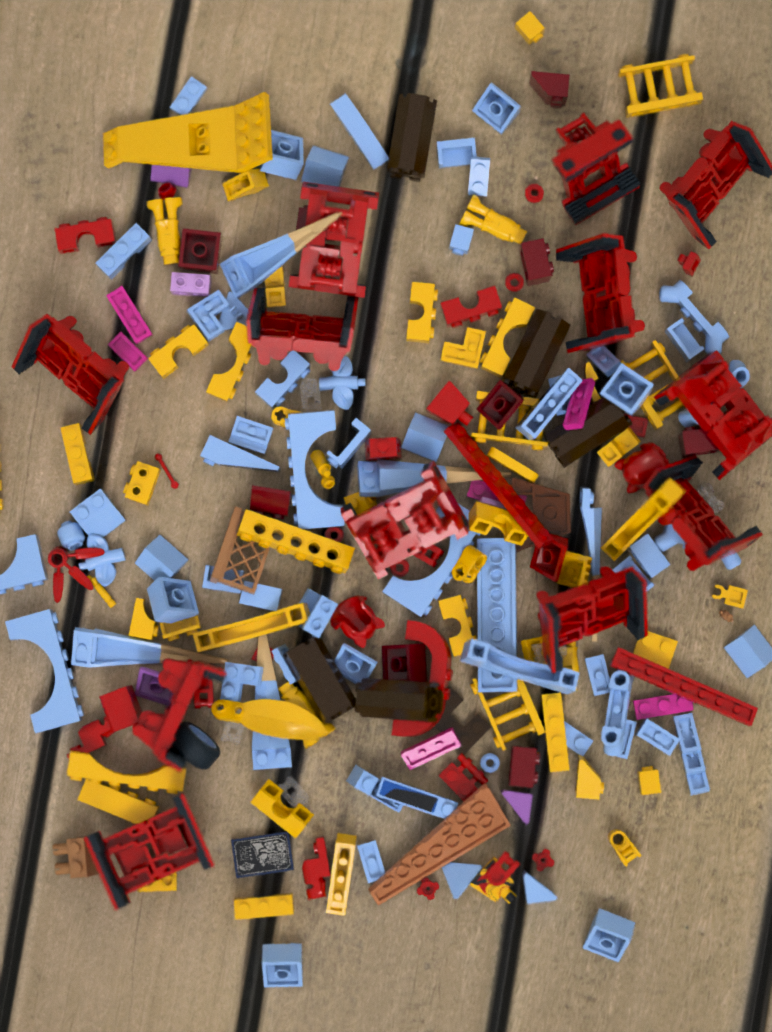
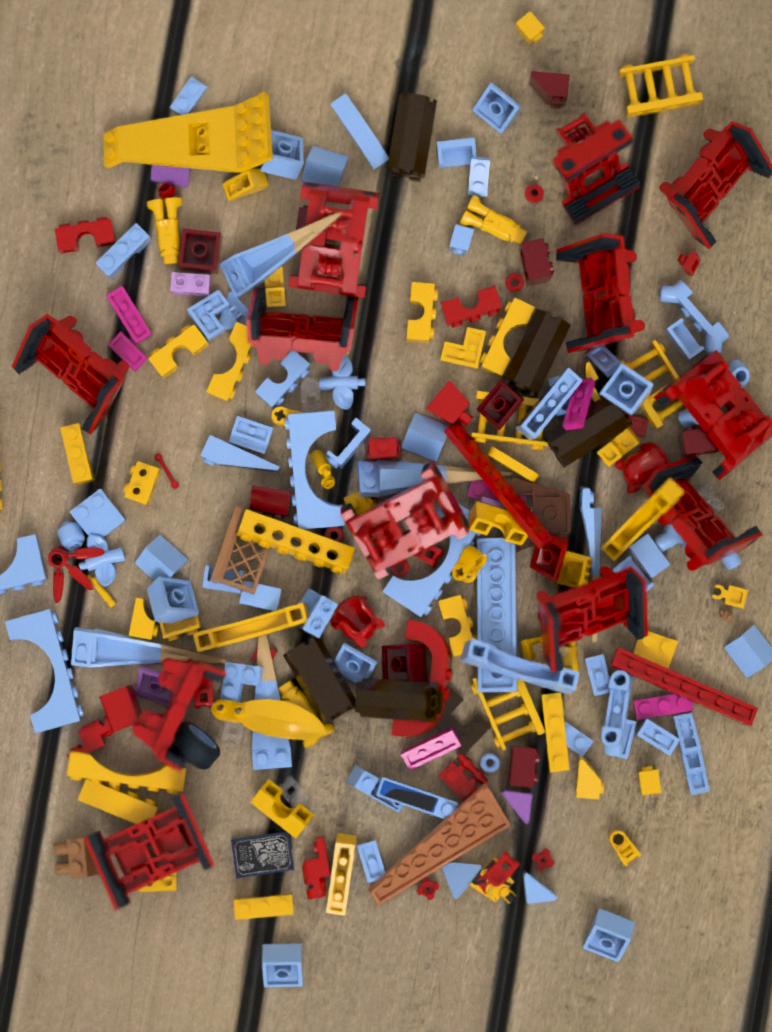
(279, 658): light blue plate -> none

